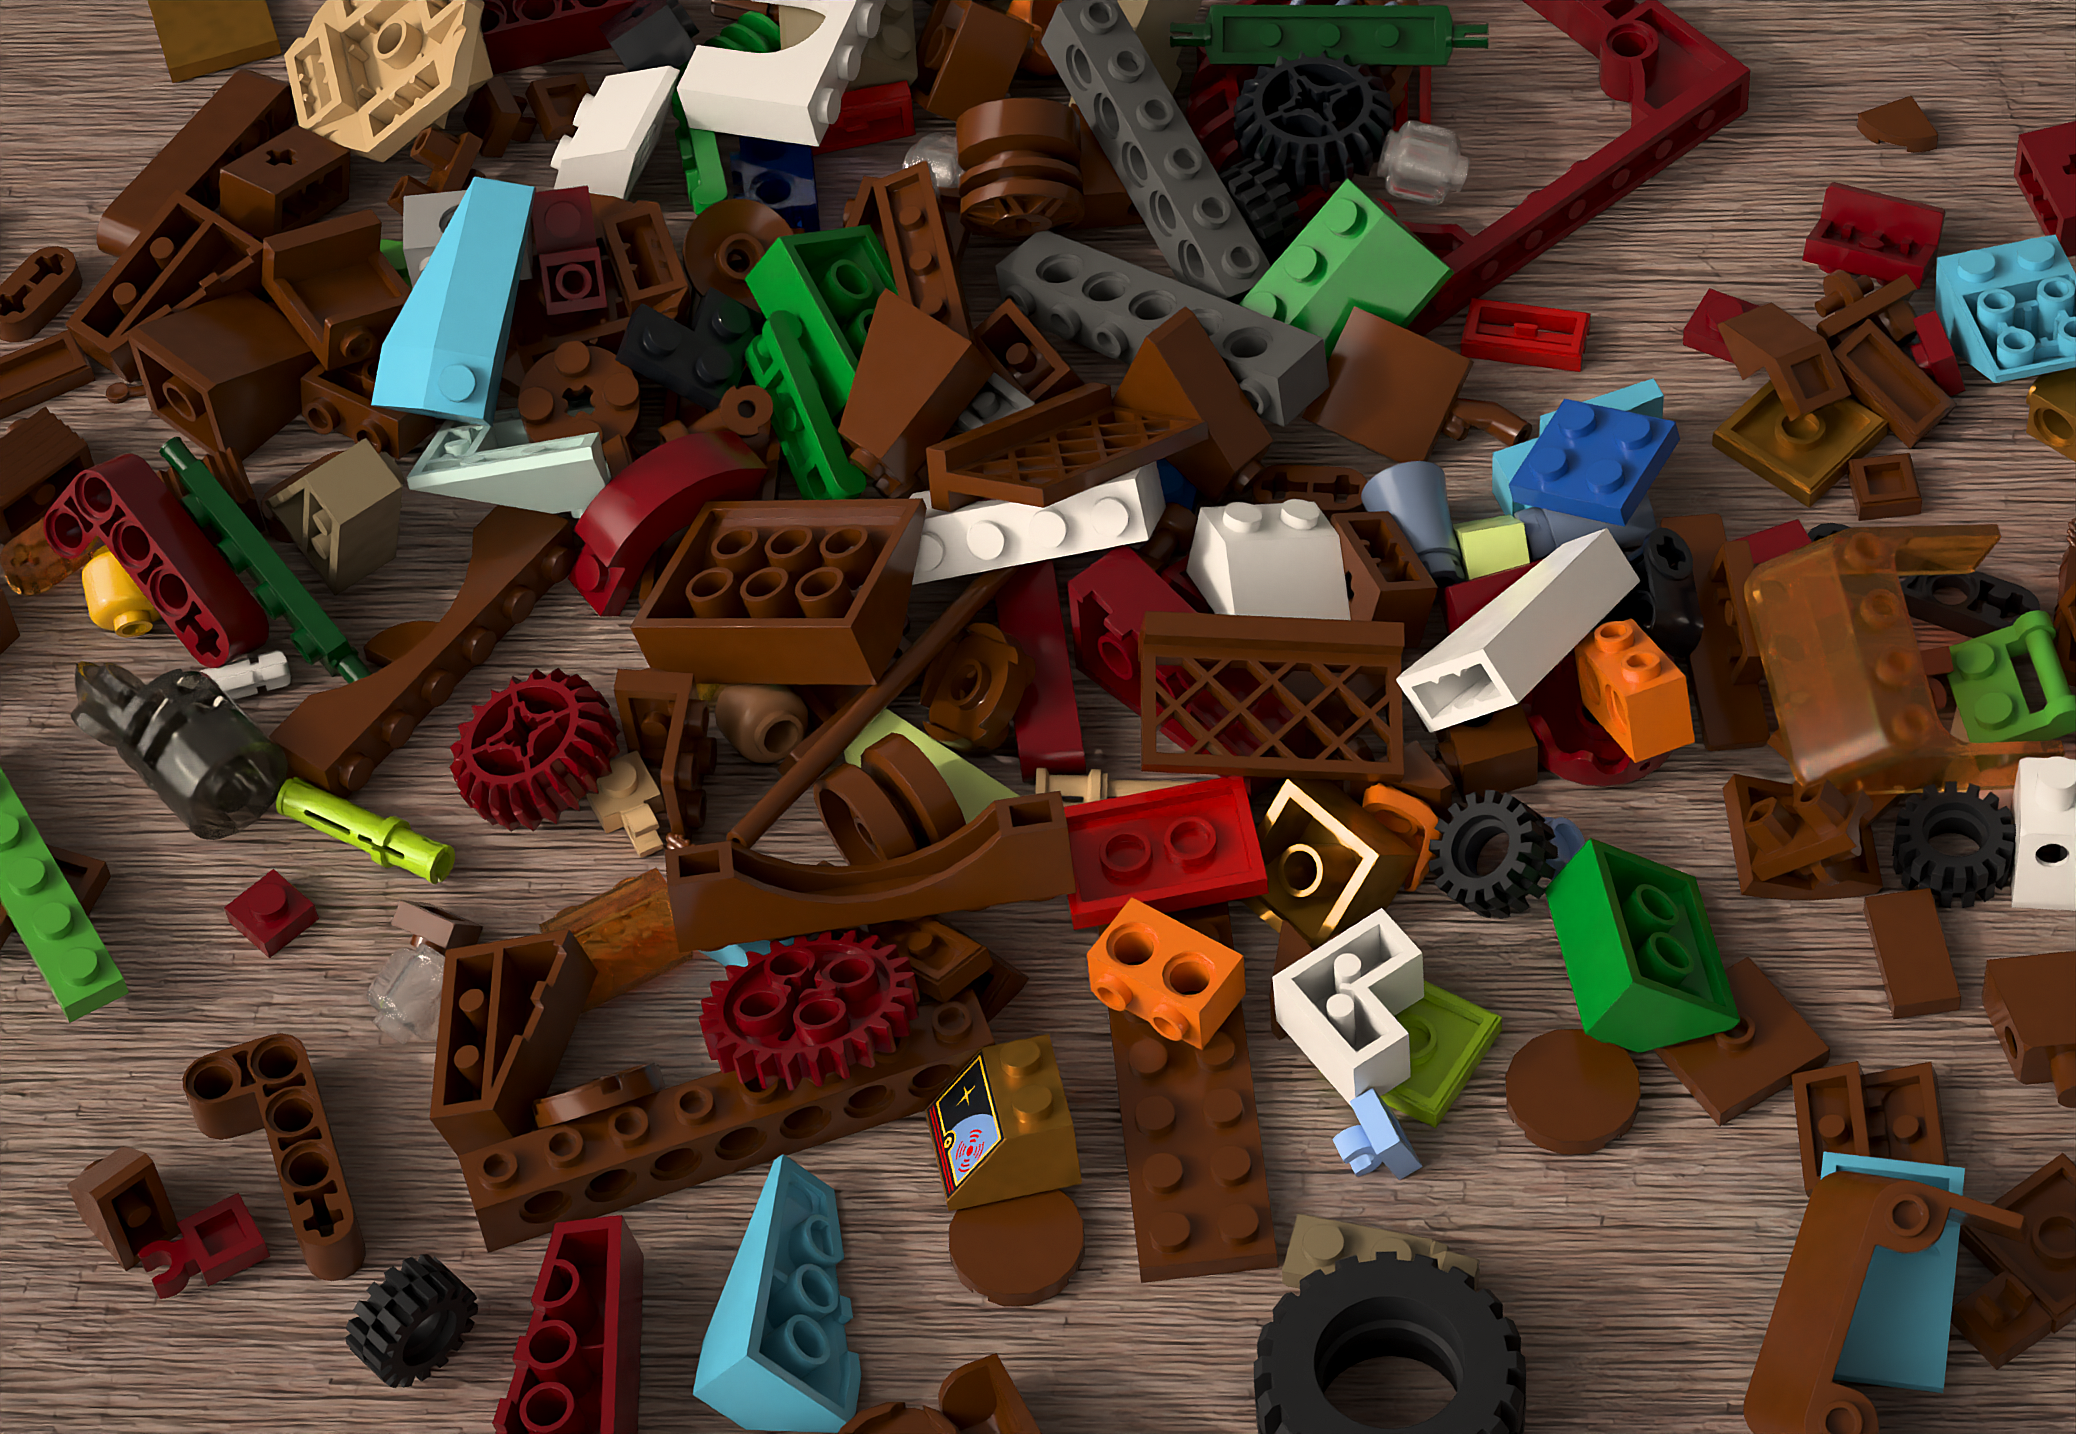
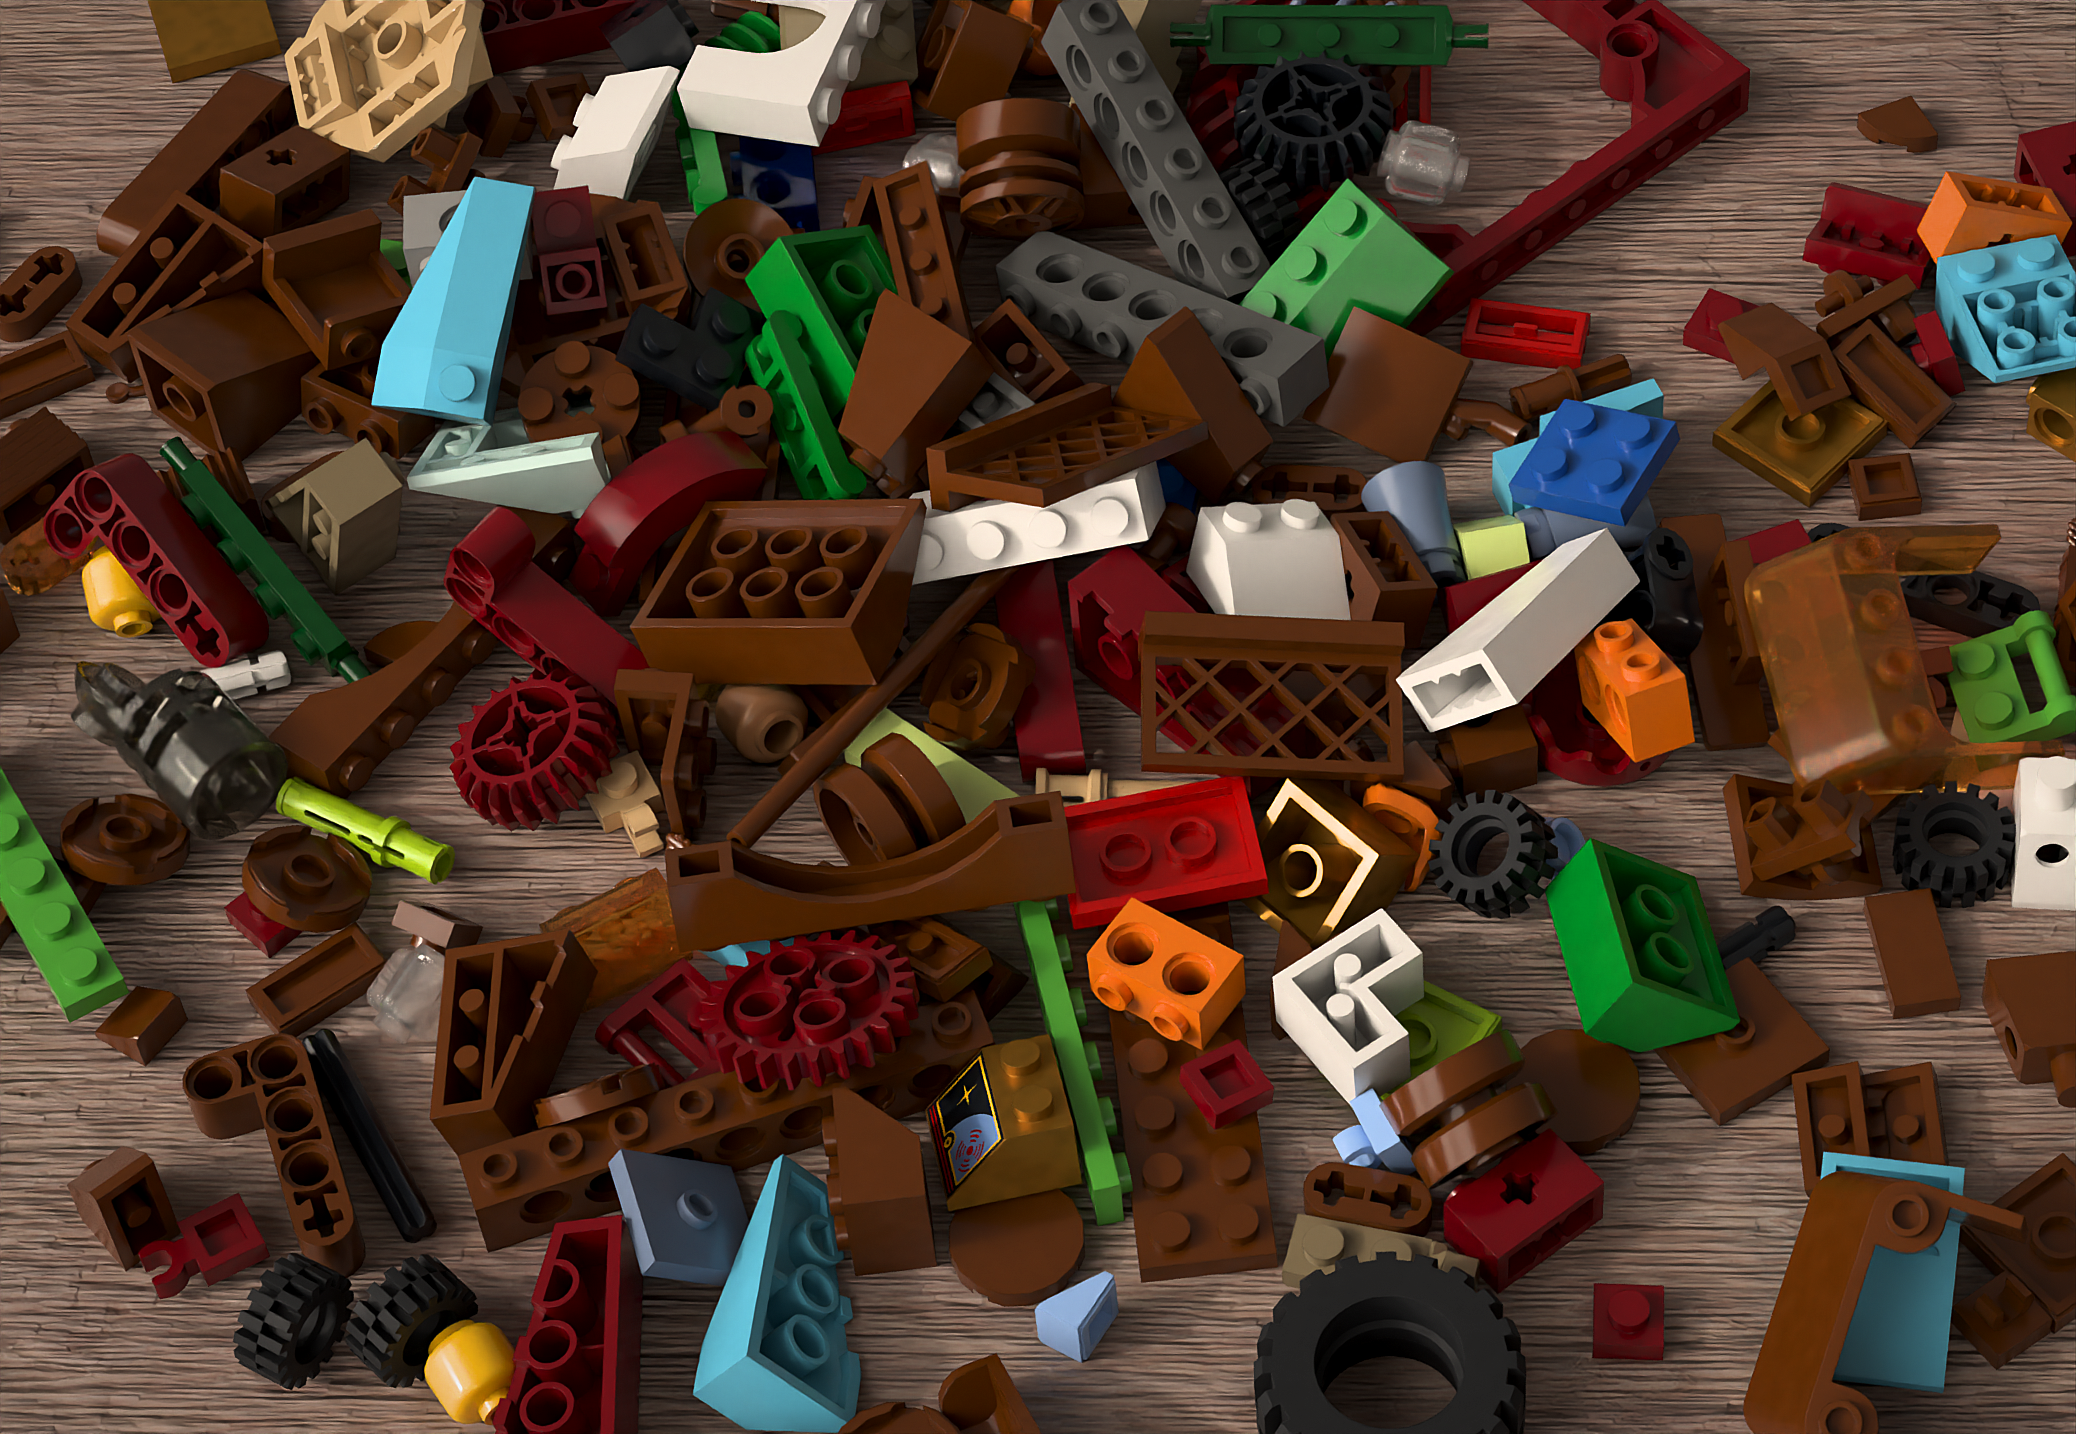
(124, 840): none -> reddish brown tile
(143, 1023): none -> reddish brown slope
(293, 1321): none -> black tyre
(306, 879): none -> reddish brown tile
(317, 982): none -> reddish brown tile
(369, 1137): none -> black axle
(470, 1370): none -> yellow head
(530, 611): none -> dark red beam
(673, 1009): none -> dark red plate
(680, 1215): none -> sand blue plate
(877, 1188): none -> reddish brown slope
(1078, 1062): none -> bright green plate
(1078, 1316): none -> light blue slope
(1226, 1084): none -> dark red plate
(1368, 1198): none -> reddish brown beam
(1473, 1117): none -> reddish brown wheel
(1523, 1209): none -> dark red brick
(1576, 384): none -> reddish brown axle
(1628, 1321): none -> dark red plate
(1772, 931): none -> black axle
(1988, 212): none -> orange brick

